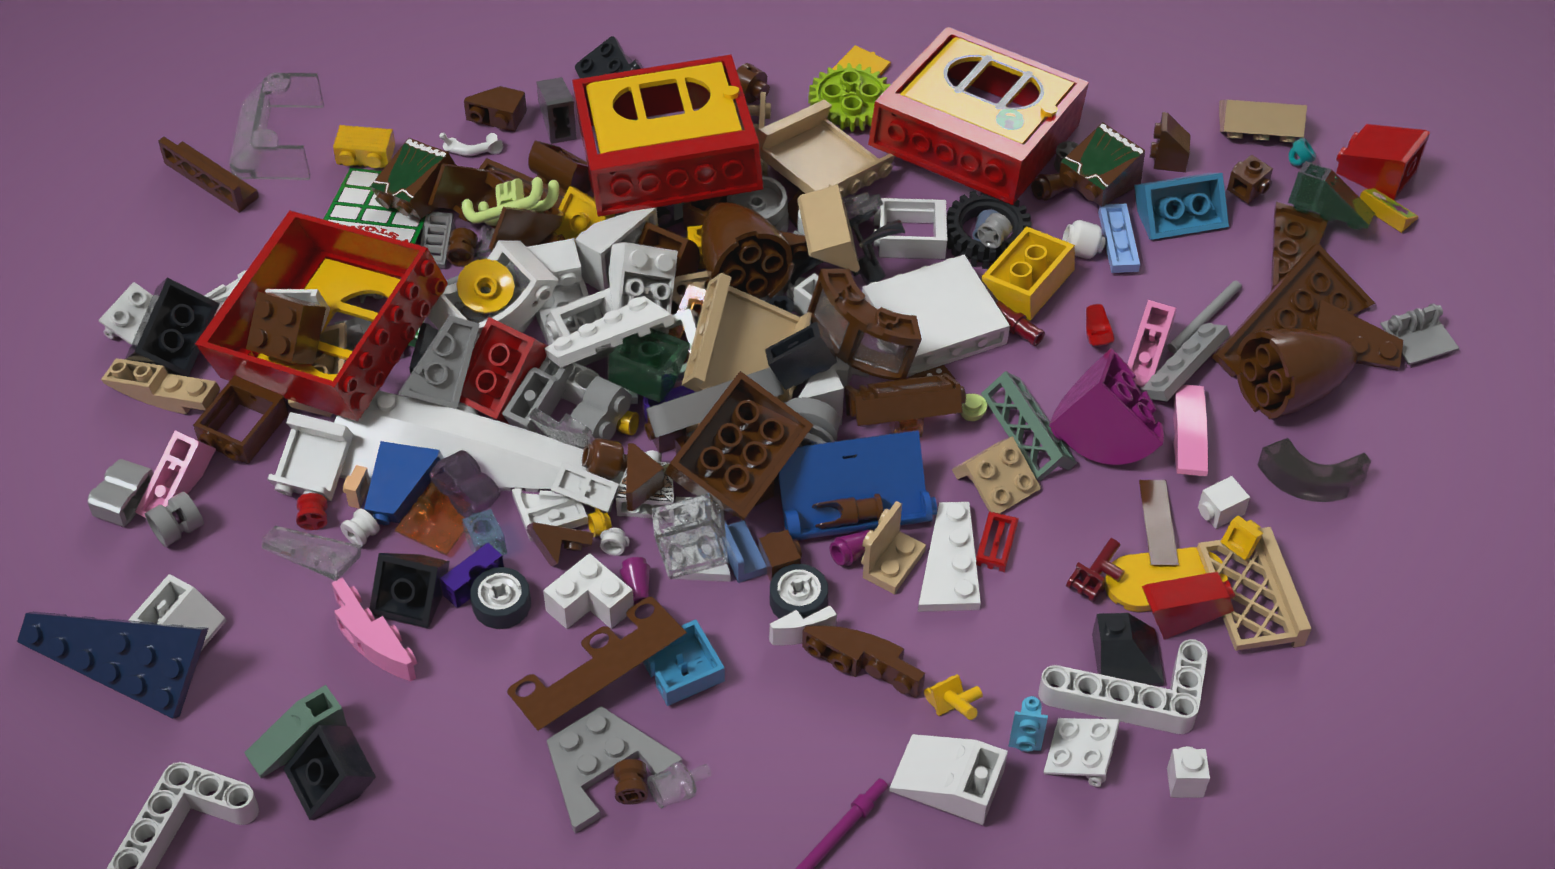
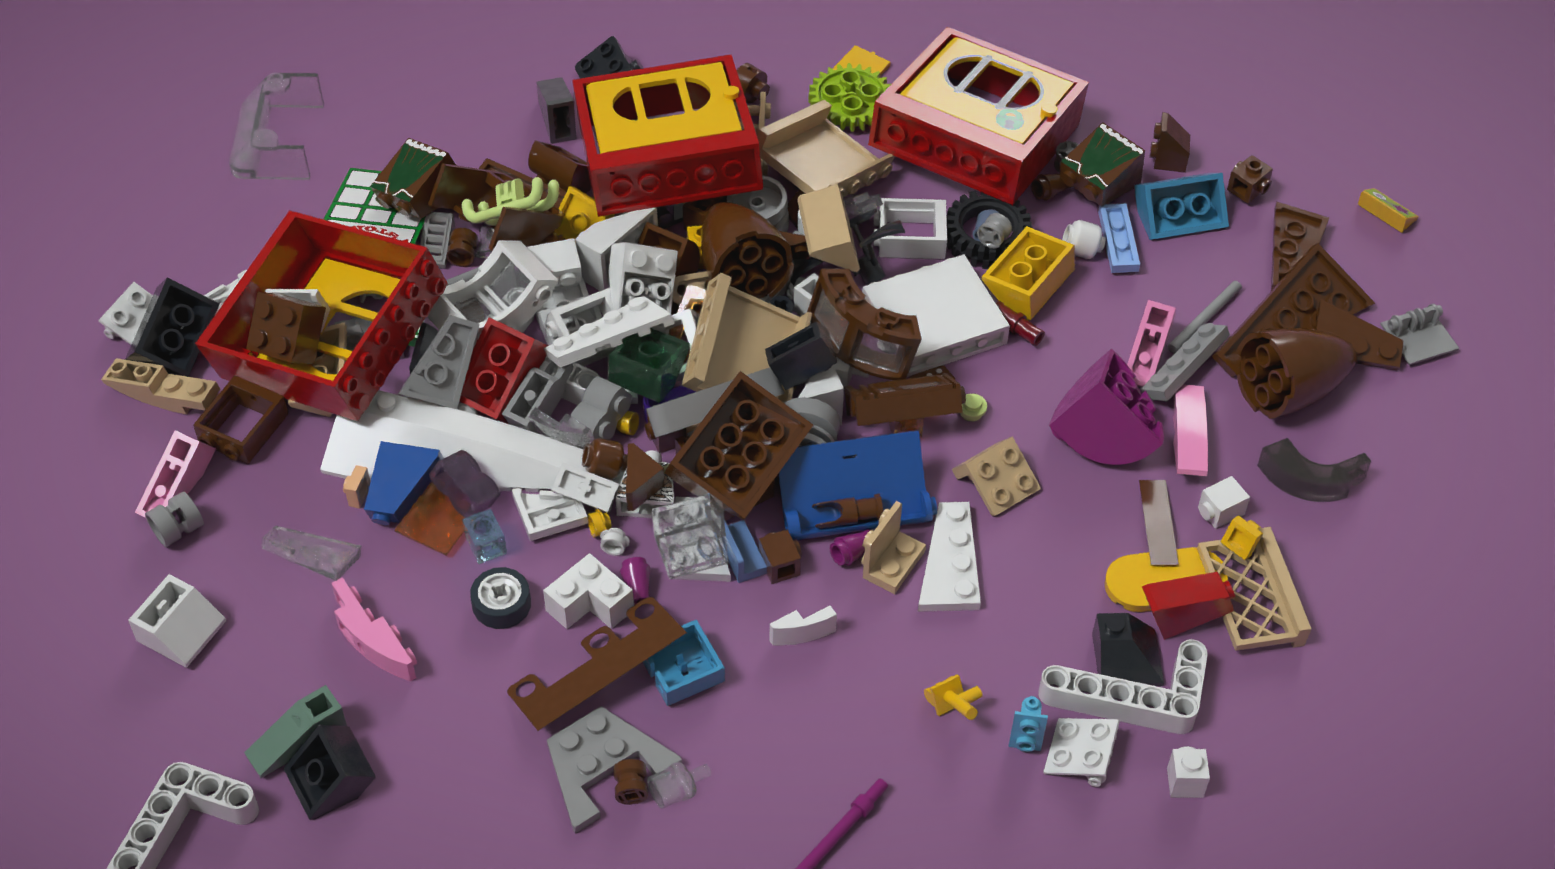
(120, 492): light grey brick -> none
(129, 656): dark blue wing -> none
(207, 174): reddish brown fence -> none
(311, 511): red wheel -> none
(312, 456): white panel -> none
(360, 527): white wheel -> none
(363, 146): yellow brick -> none
(407, 587): black slope -> none
(459, 580): dark purple piece -> none
(485, 274): yellow dish -> none
(491, 145): white piece -> none
(497, 108): reddish brown slope -> none
(549, 540): reddish brown slope -> none
(798, 579): wheel -> none
(853, 650): reddish brown slope -> none
(951, 774): white slope -> none
(991, 560): red tile -> none
(1036, 420): sand green fence -> none
(1092, 577): dark red arm -> none
(1098, 326): red hair -> none
(1262, 119): tan slope -> none
(1304, 151): teal tile -> none
(1327, 194): clear green slope -> none
(1382, 157): red slope -> none

